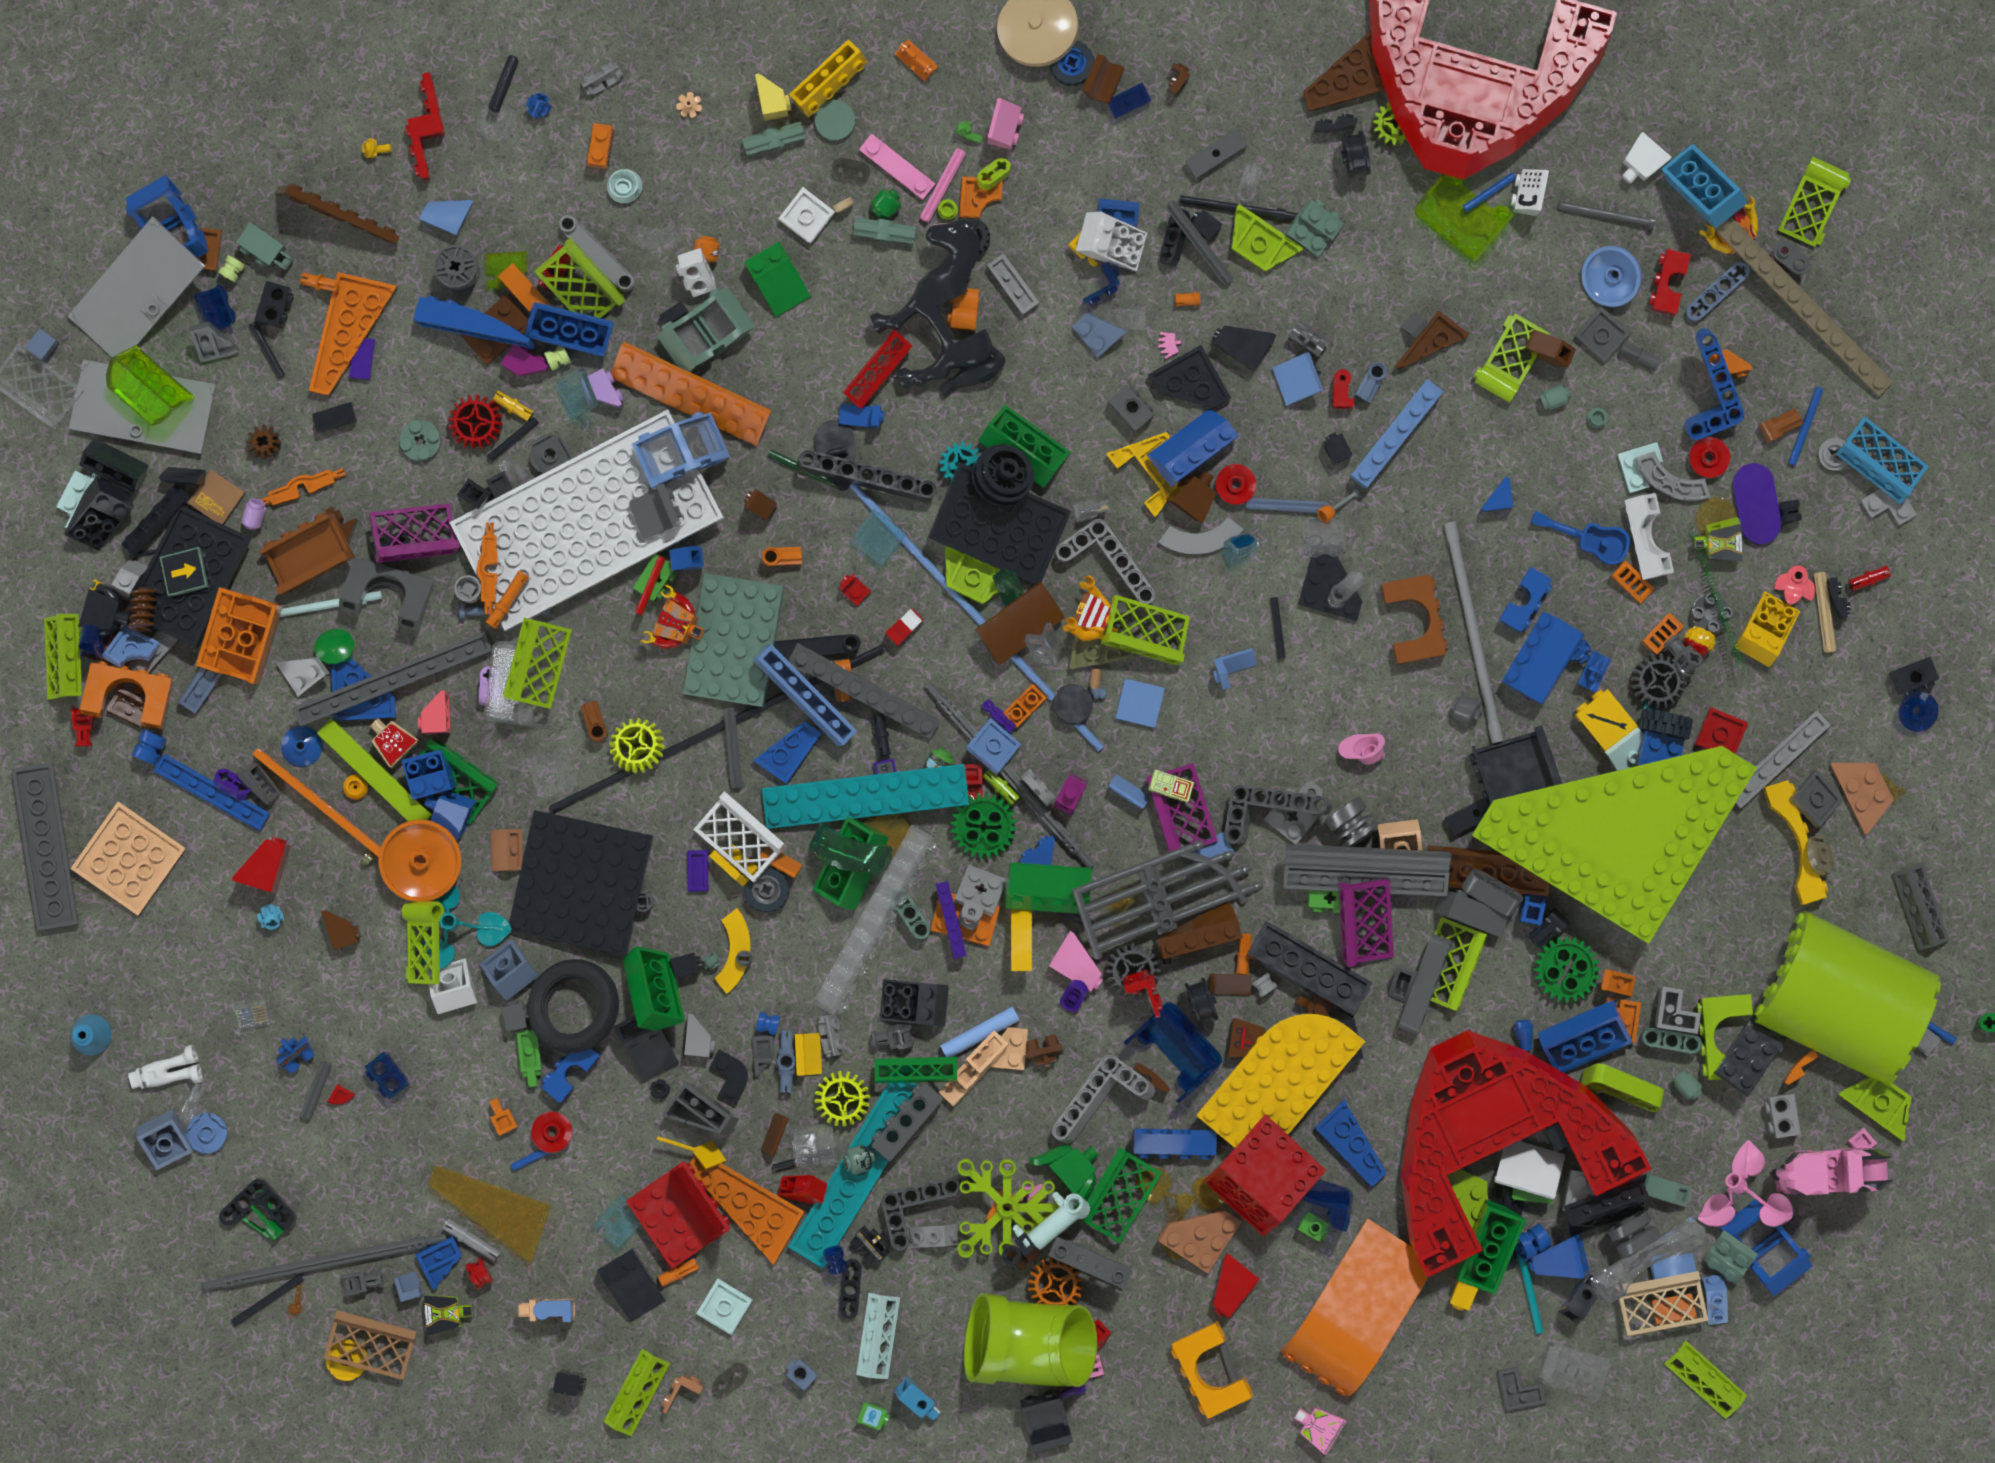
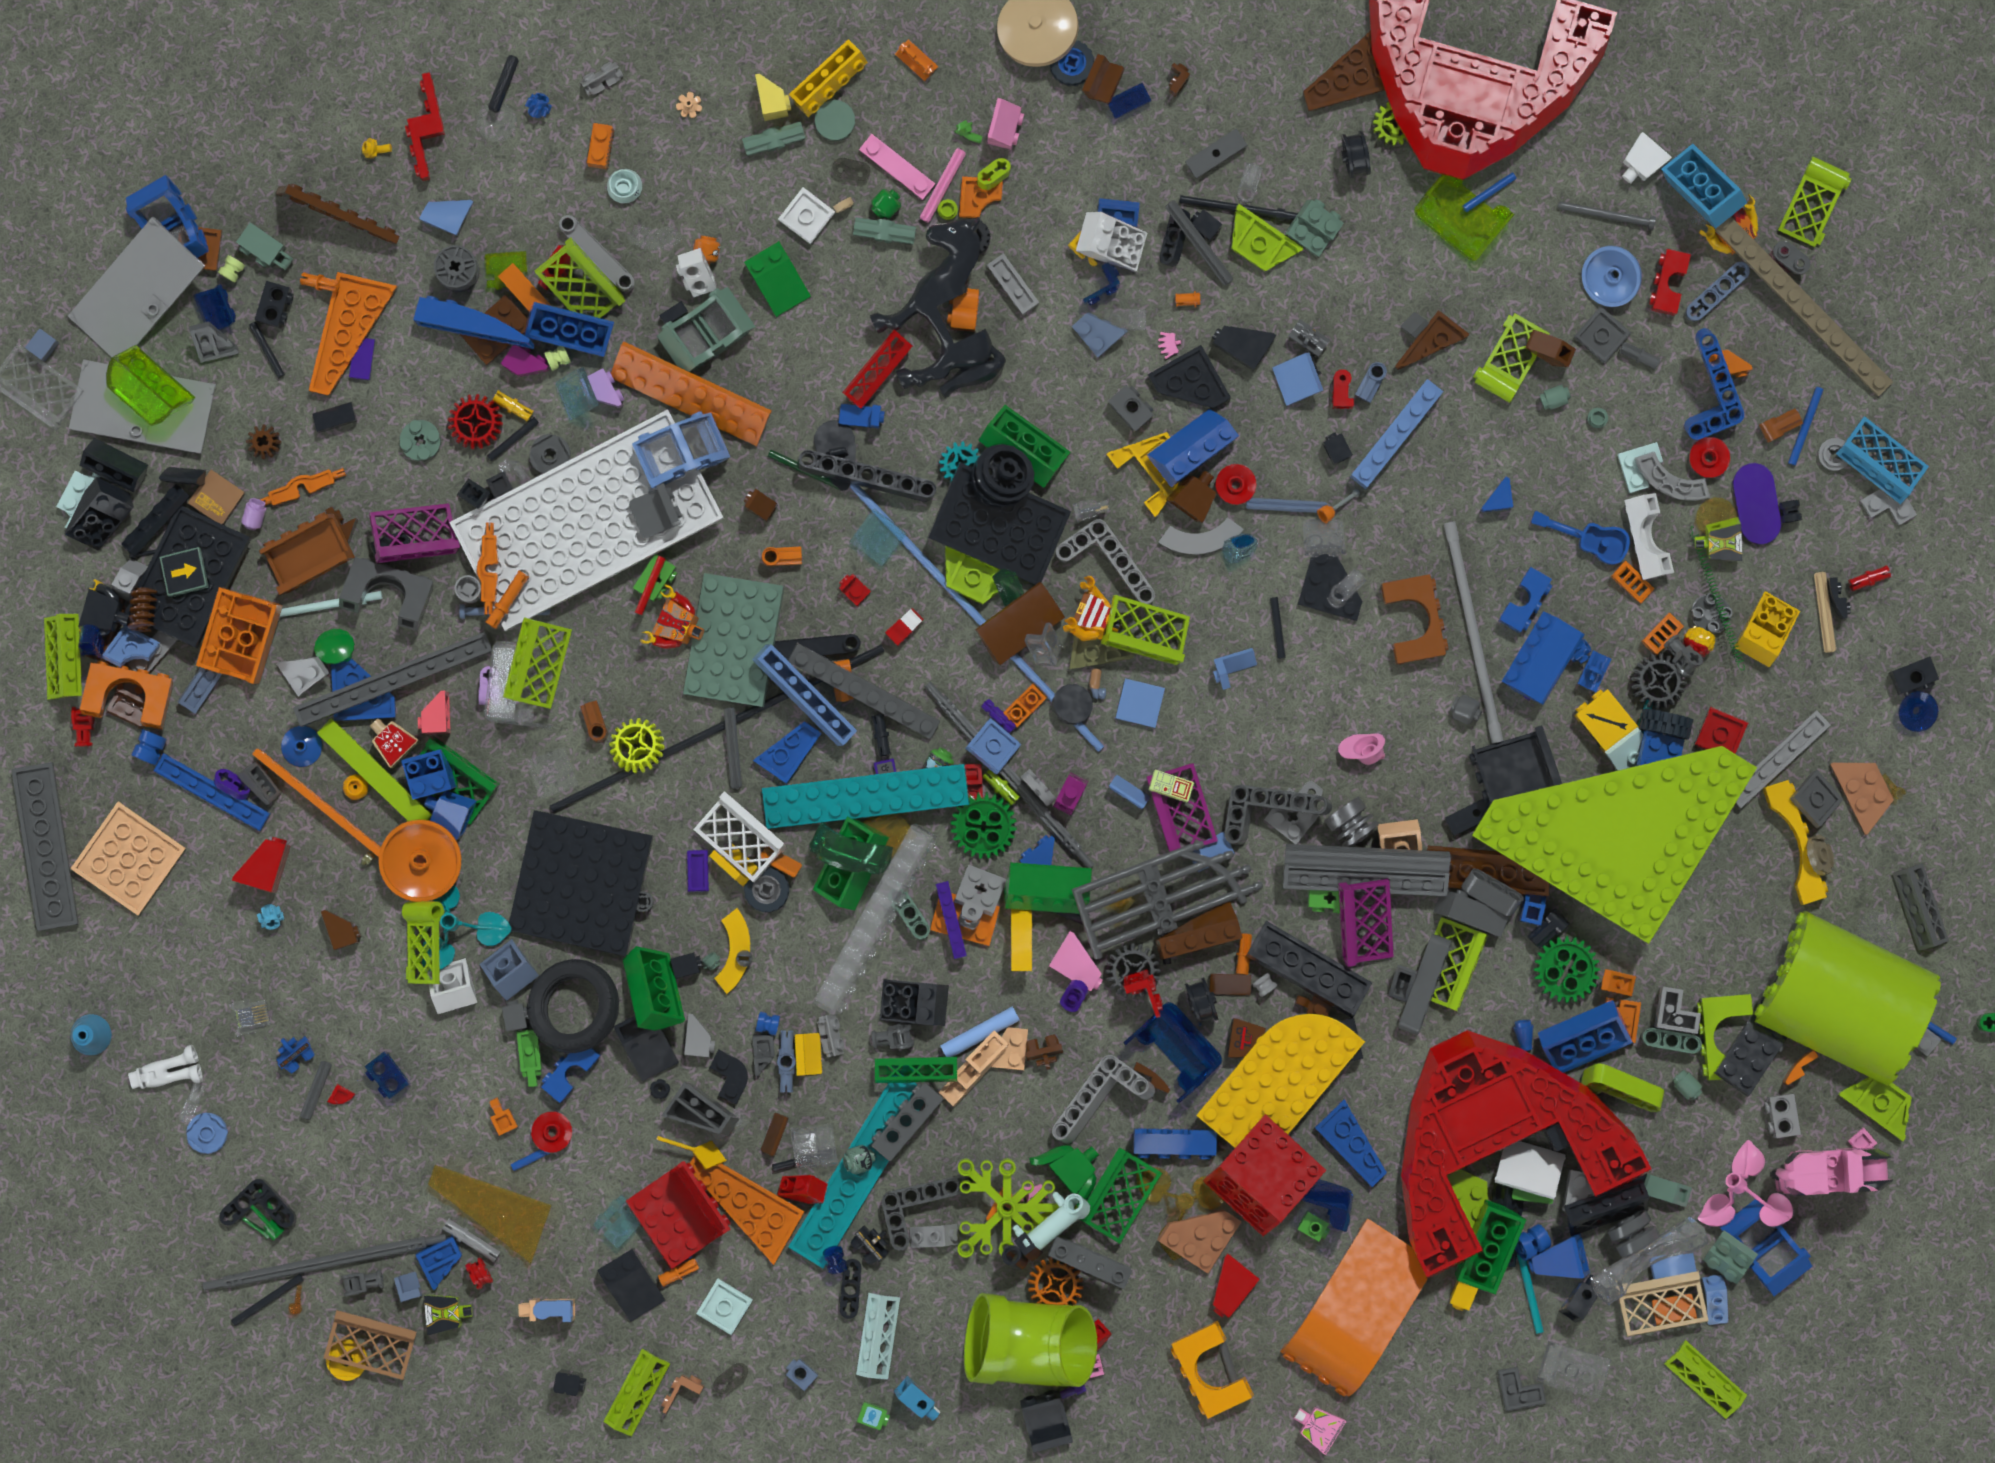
(164, 1139): sand blue slope -> none
(506, 850): nougat panel -> none
(687, 558): blue slope -> none
(857, 1097): neon yellow gear -> none
(1343, 123): black slope -> none
(1530, 191): white slope -> none
(1795, 588): coral plate -> none

